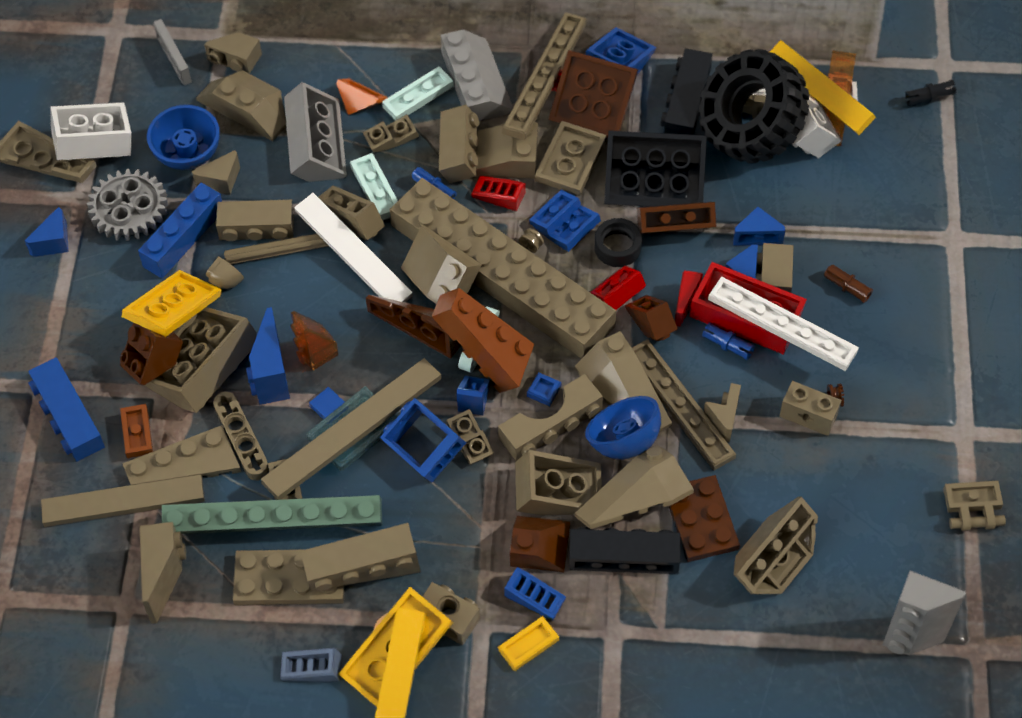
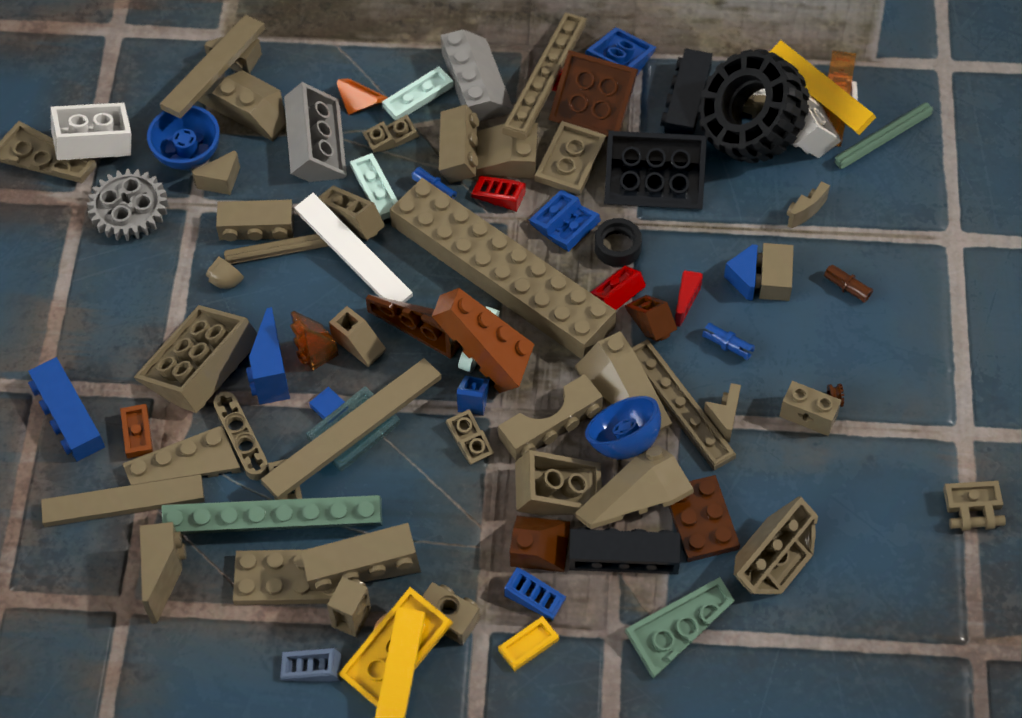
(50, 236): blue slope -> none
(149, 353): reddish brown slope -> none
(171, 303): yellow tile -> none
(172, 52): light grey tile -> none
(180, 230): blue brick -> none
(212, 66): none -> dark tan tile
(349, 606): none -> dark tan brick
(356, 336): none -> dark tan slope
(438, 265): dark tan slope -> none
(439, 457): blue window -> none
(531, 240): dark tan bush -> none
(544, 389): blue tile -> none
(676, 217): reddish brown brick -> none
(676, 626): none -> sand green wing
(707, 311): red slope -> none
(758, 229): blue slope -> none
(783, 323): white tile -> none
(807, 206): none -> dark tan slope
(883, 135): none -> sand green axle
(922, 615): light grey slope -> none
(930, 92): black pin -> none

